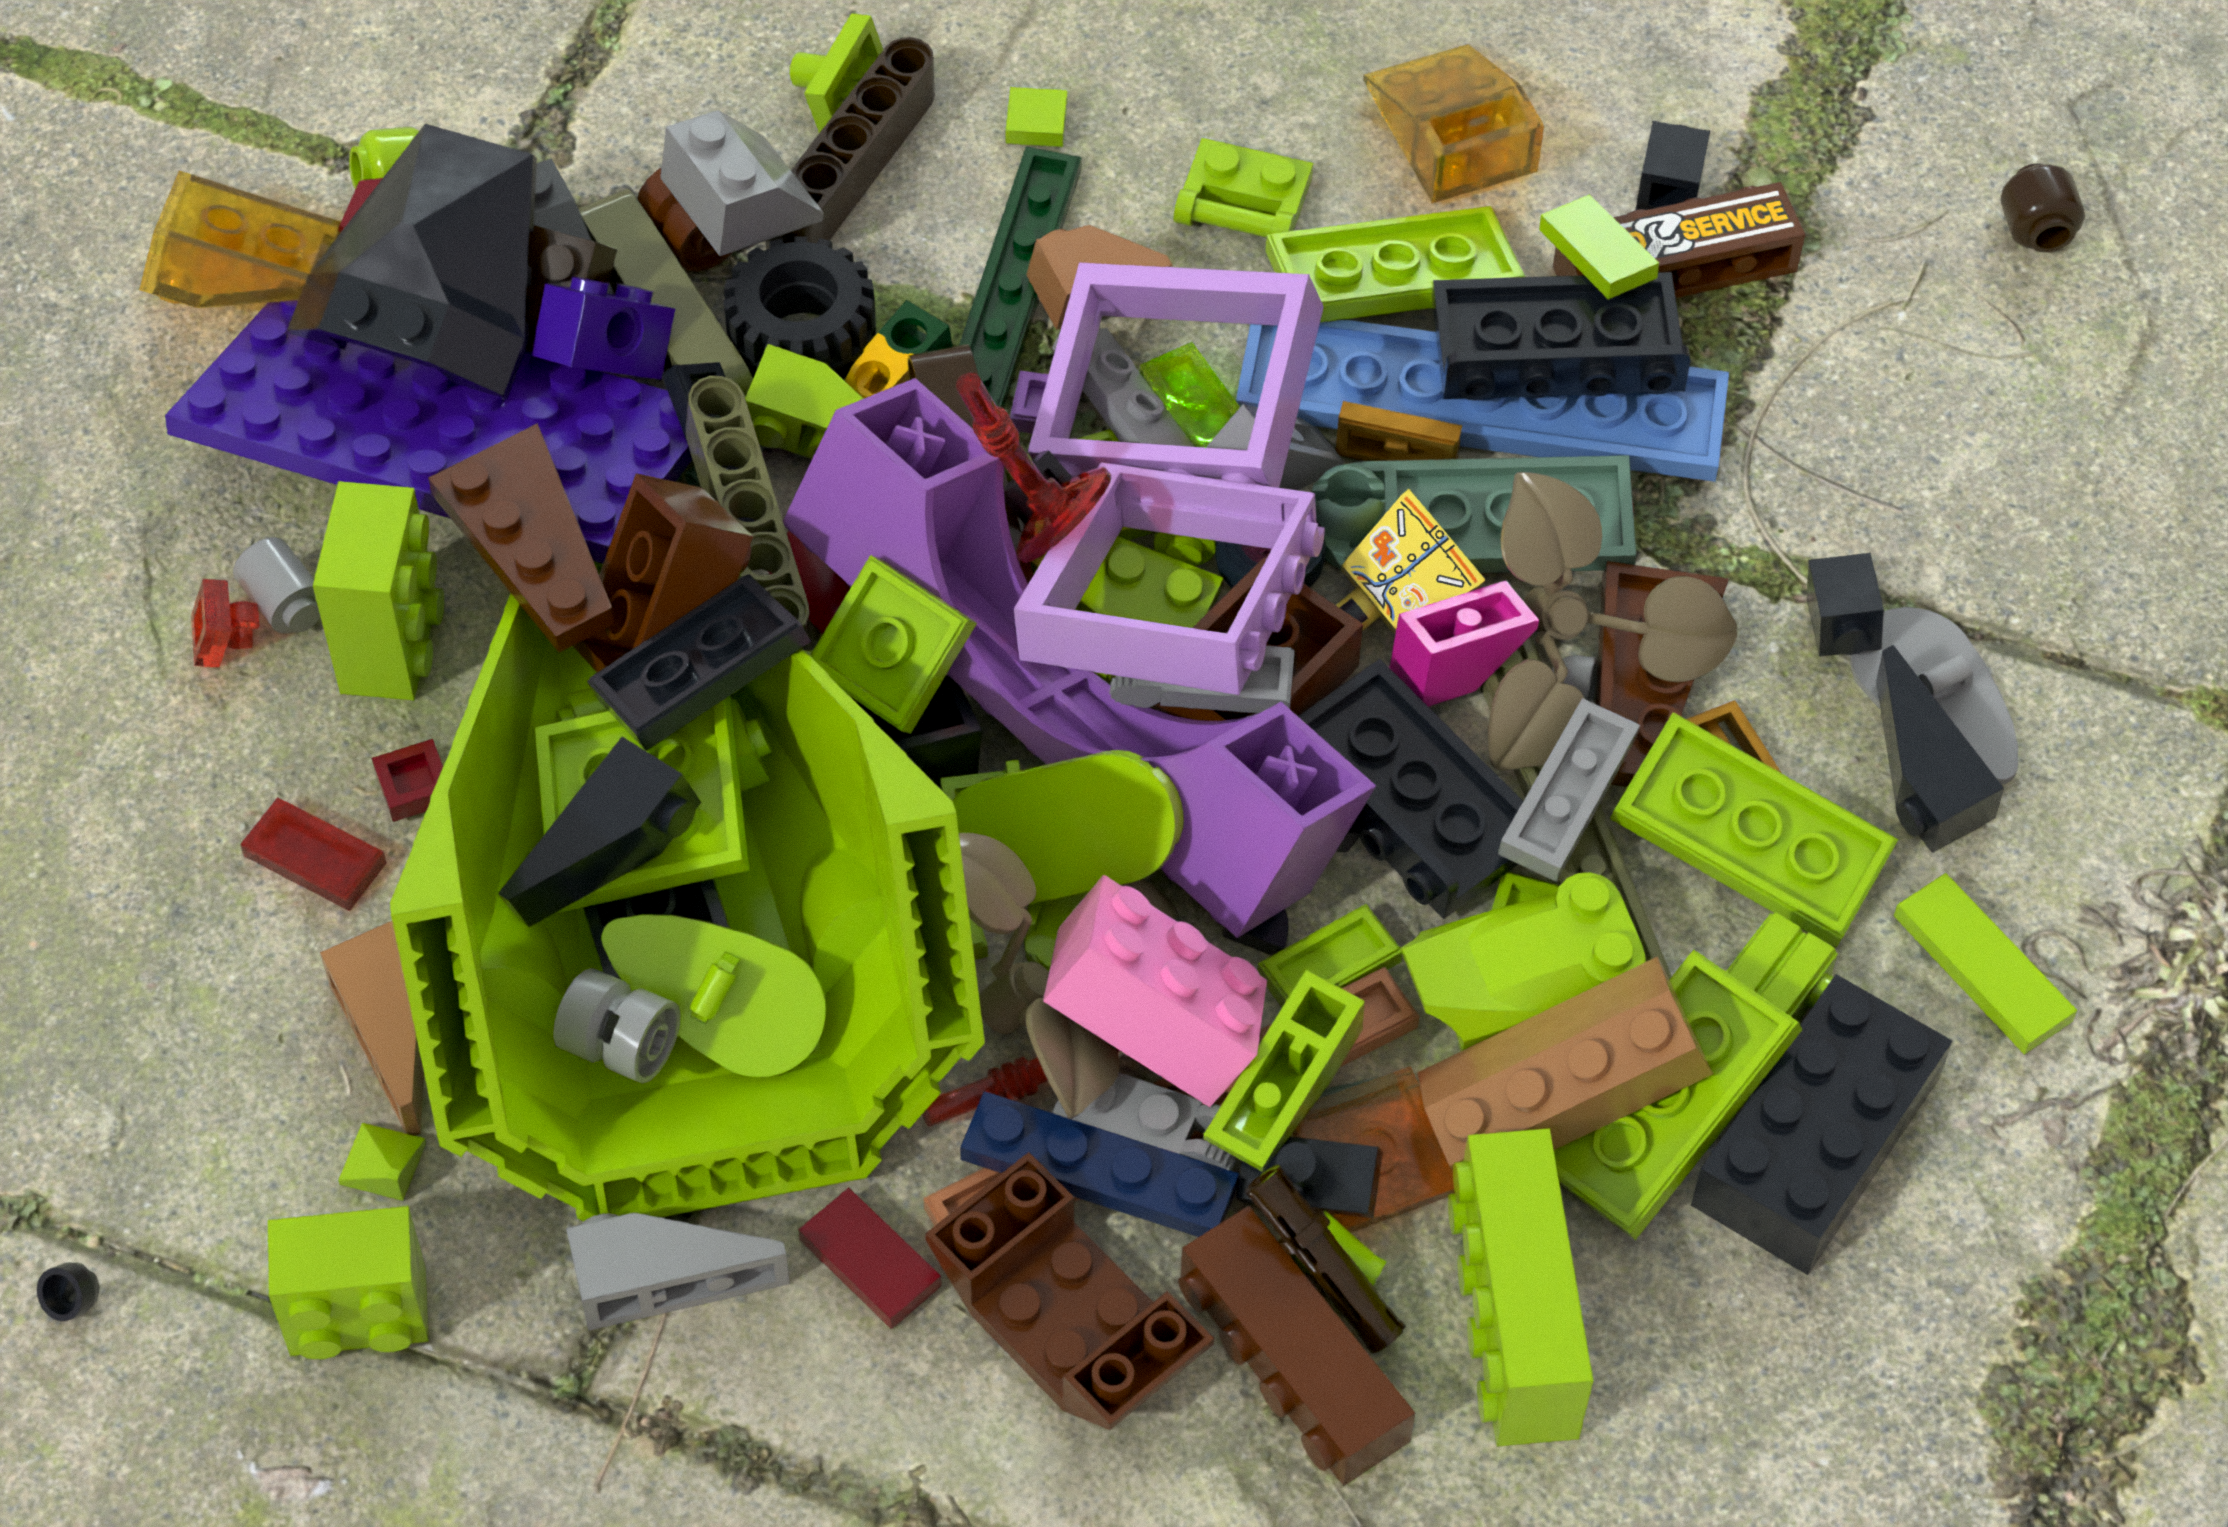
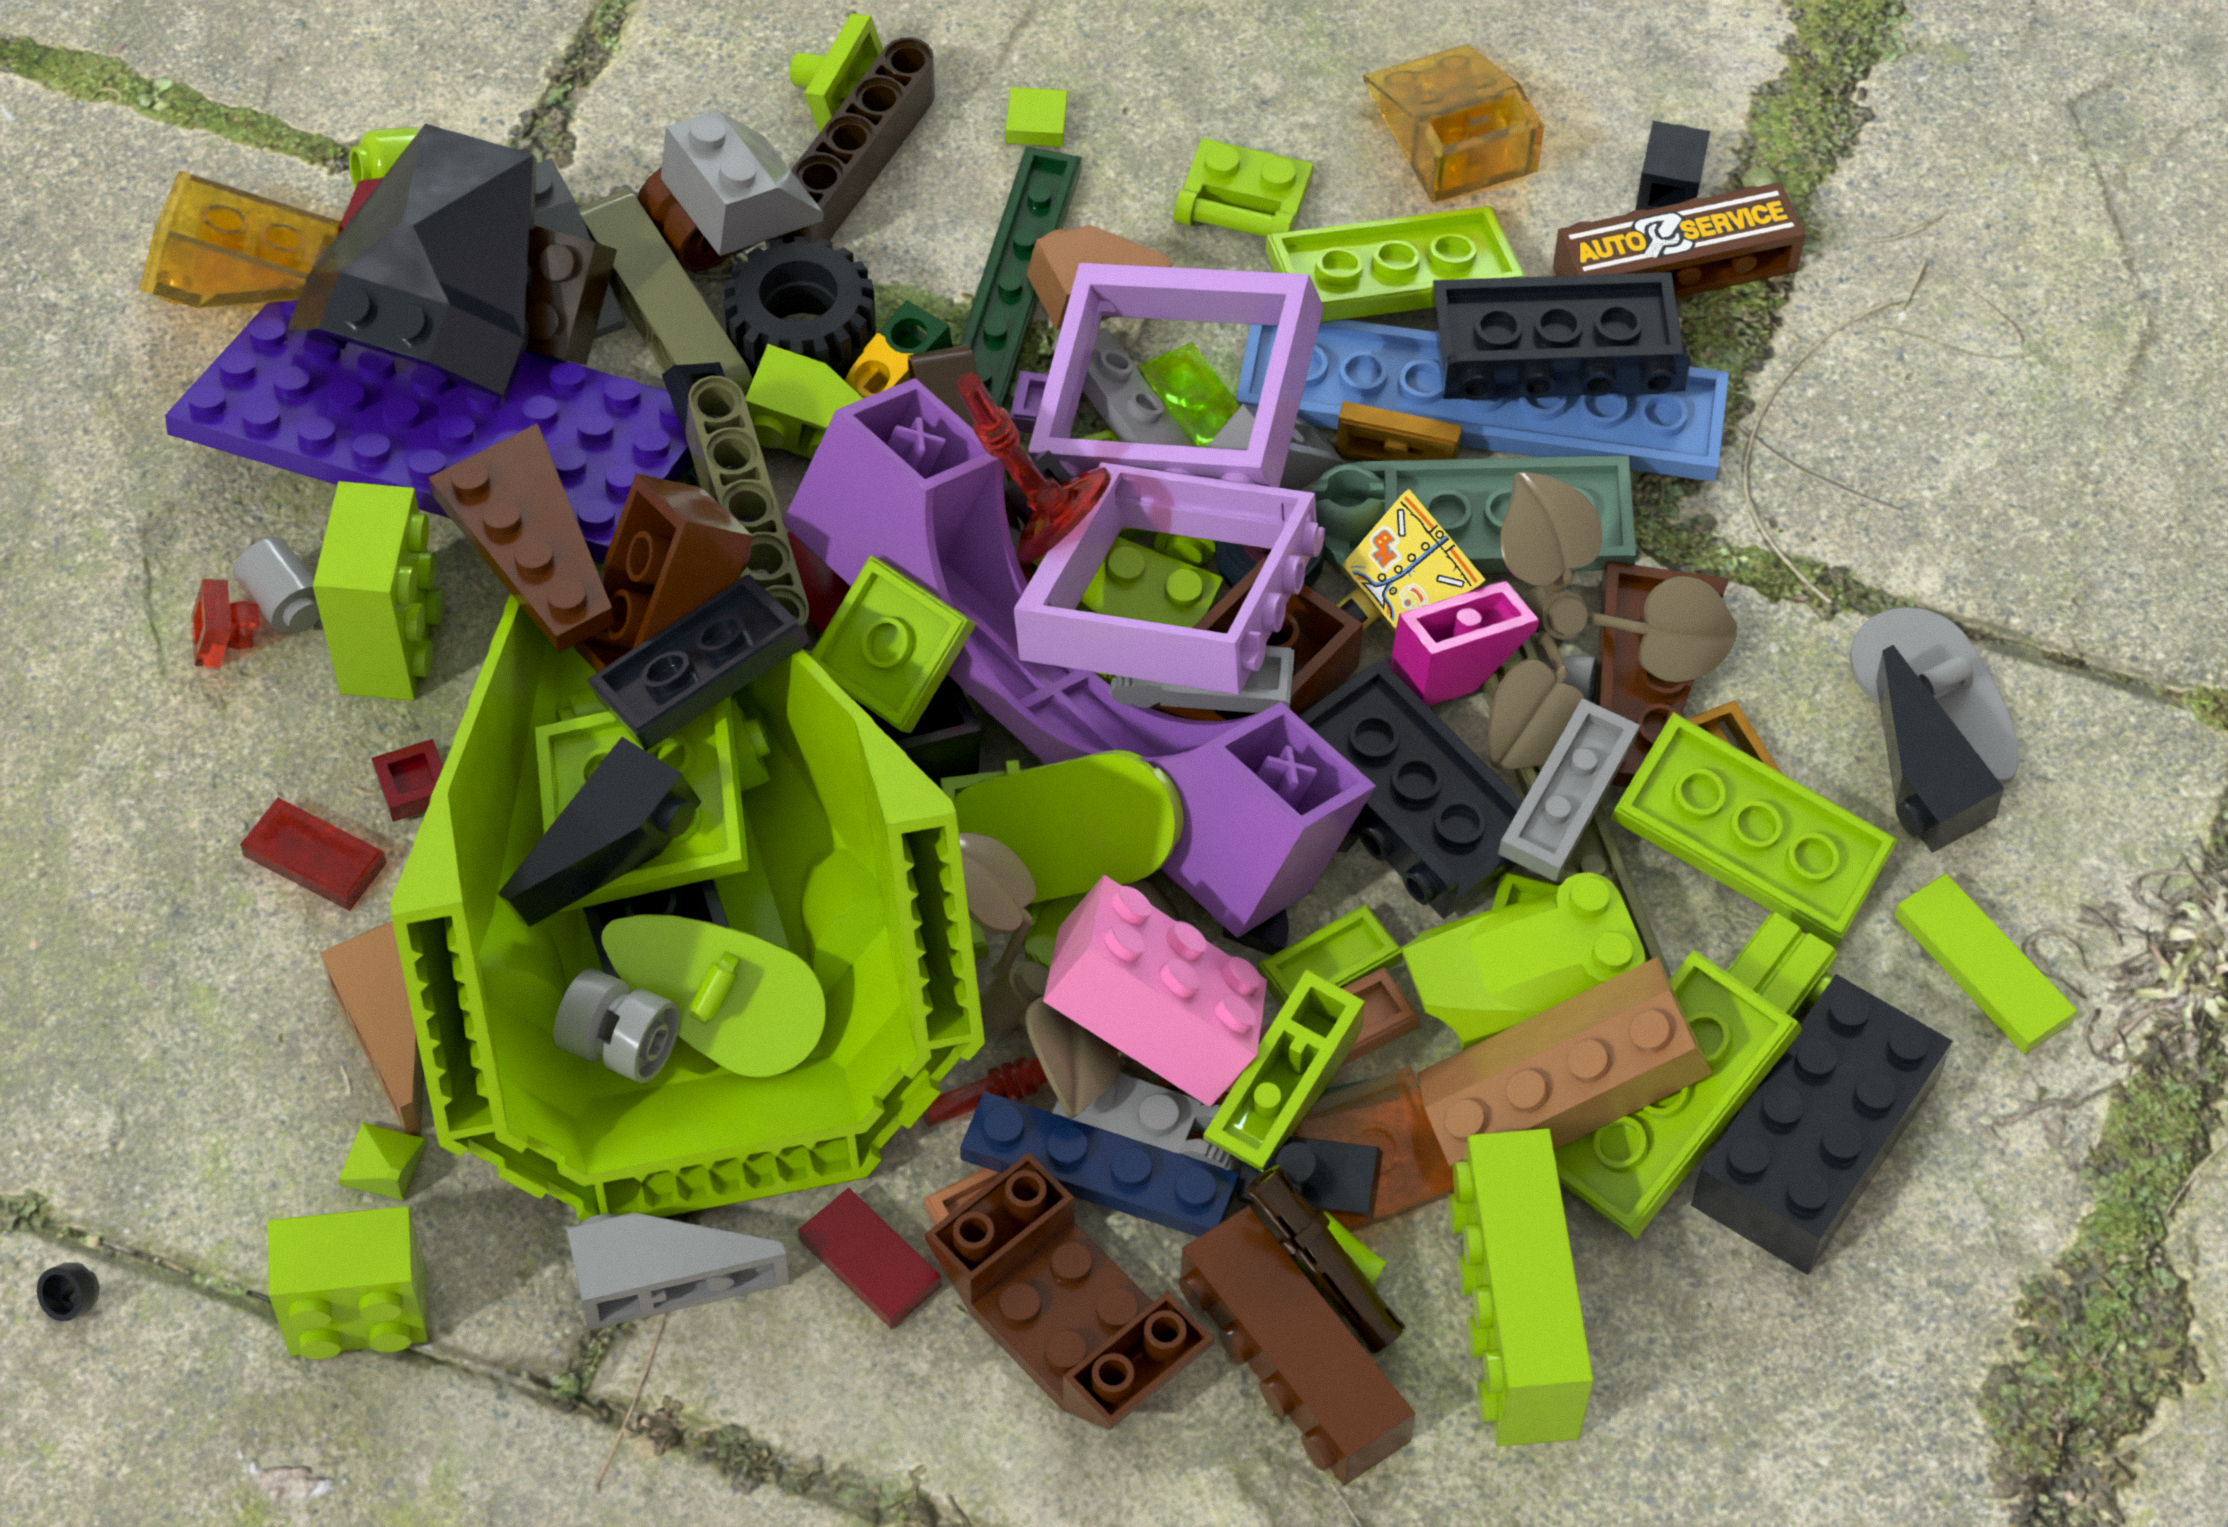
(603, 330): dark purple brick -> none
(1599, 246): tile -> none
(1845, 604): black brick -> none
(2042, 207): dark brown head -> none

